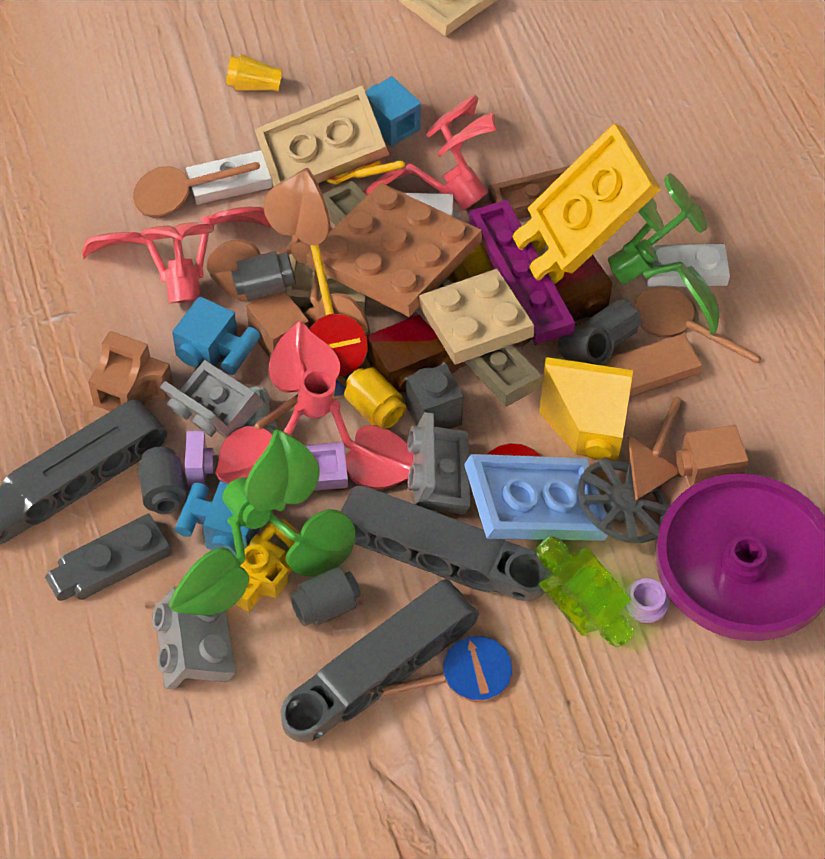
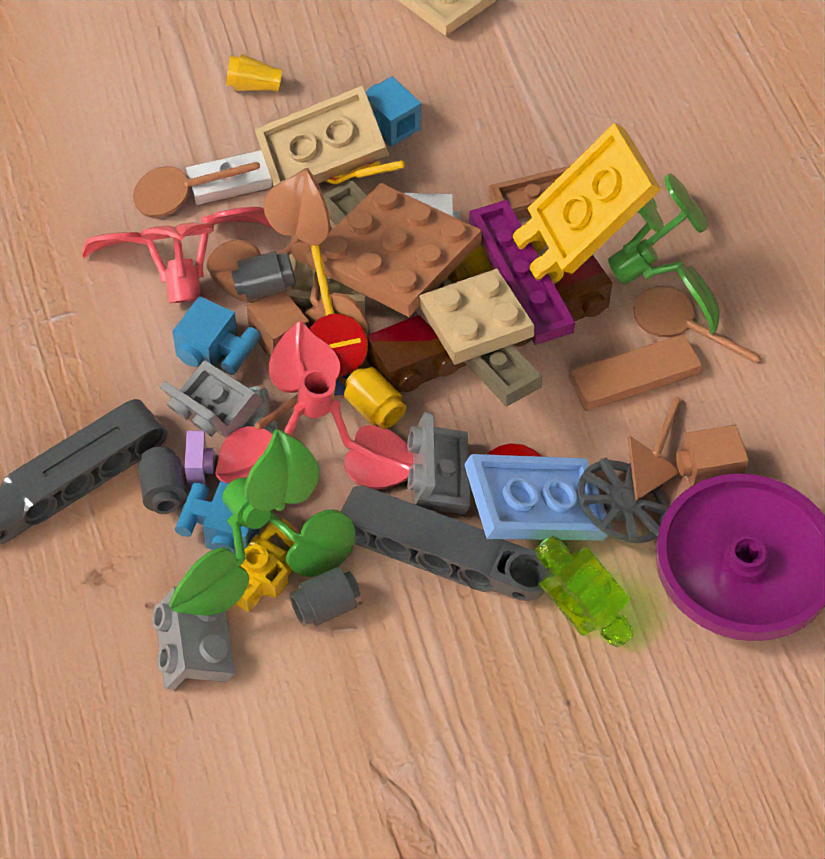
(108, 559): dark grey hinge -> none
(127, 373): nougat brick -> none
(331, 465): lavender plate -> none
(378, 660): dark grey piece -> none
(436, 393): dark grey brick -> none
(461, 179): coral plant -> none
(473, 669): blue piece -> none
(586, 405): yellow slope -> none
(598, 335): dark grey piece -> none
(648, 600): lavender plate -> none
(706, 259): white plate -> none

